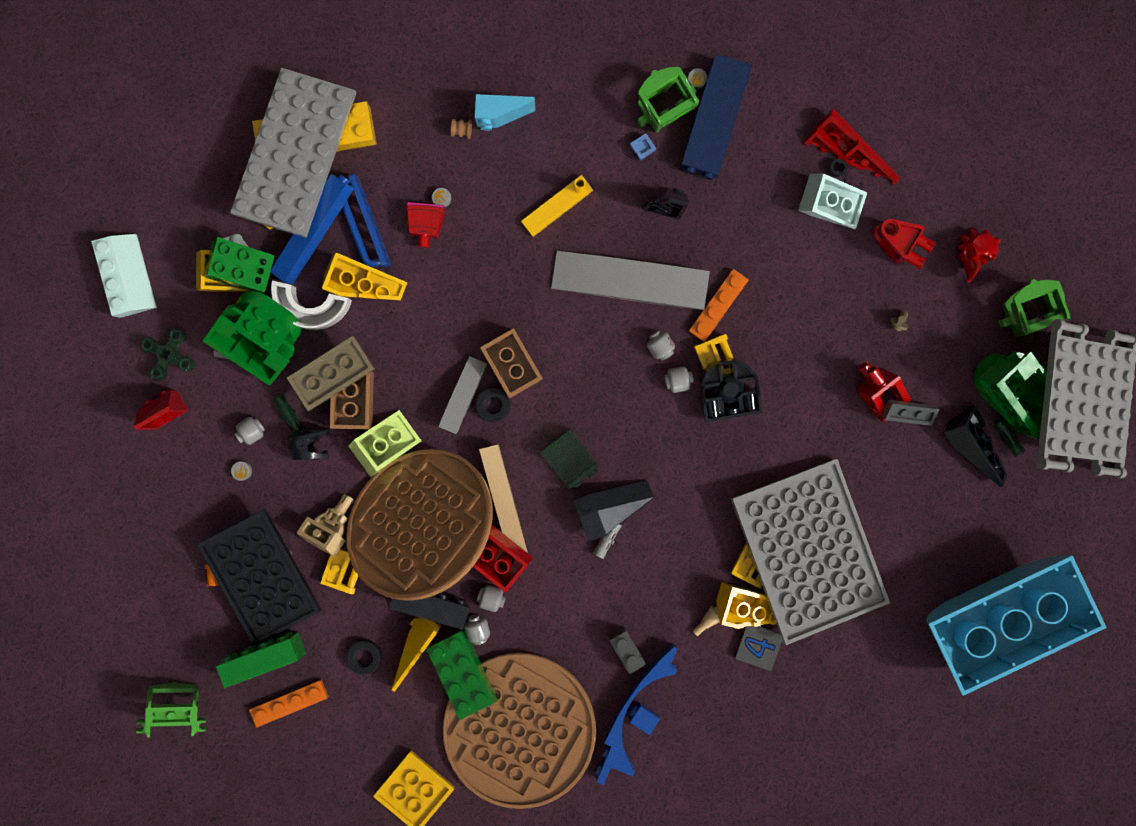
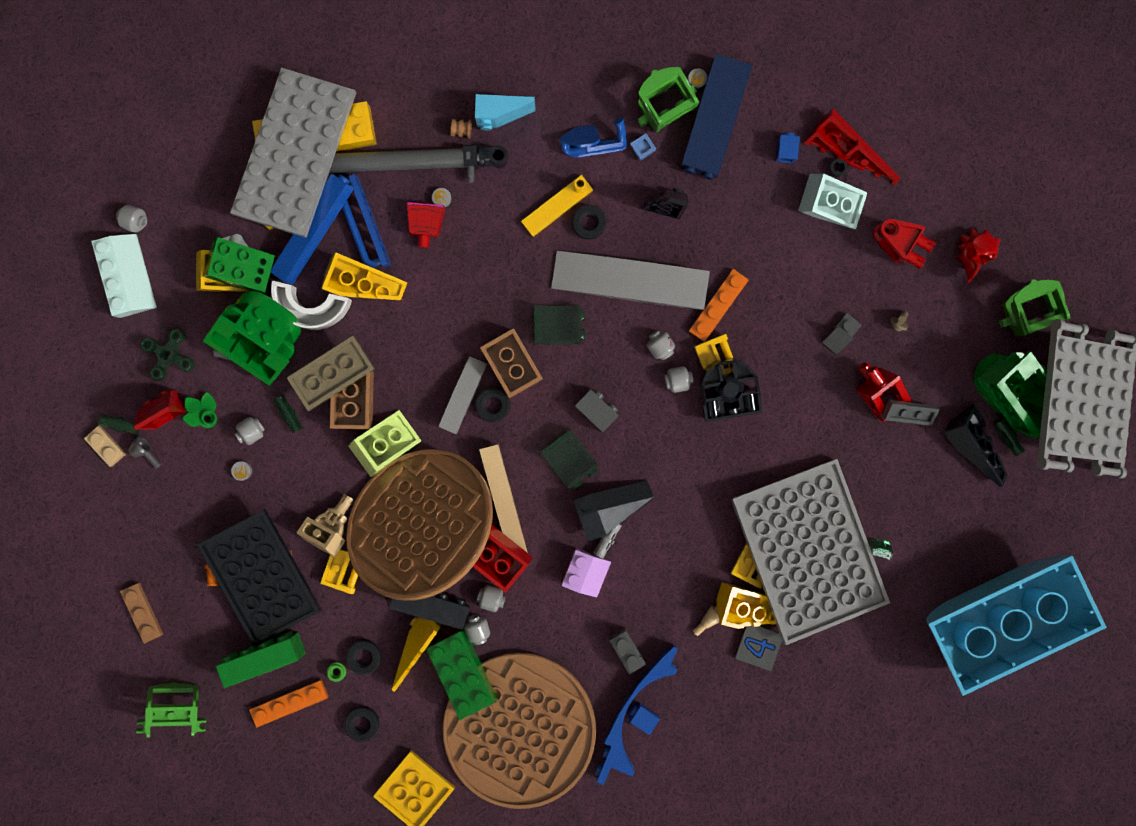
(105, 446): none -> tan plate
(118, 424): none -> clear green pin
(131, 218): none -> light grey head
(136, 450): none -> flat silver bar
(141, 613): none -> medium nougat plate
(198, 409): none -> green plate
(301, 444): black helmet -> none
(330, 671): none -> bright green plate
(370, 715): none -> black tyre
(420, 159): none -> dark grey piece
(558, 325): none -> clear green panel
(580, 214): none -> black tyre
(585, 573): none -> lavender slope
(588, 142): none -> blue piece
(597, 410): none -> dark grey brick
(787, 148): none -> blue brick
(841, 334): none -> dark grey slope
(881, 549): none -> clear green plate

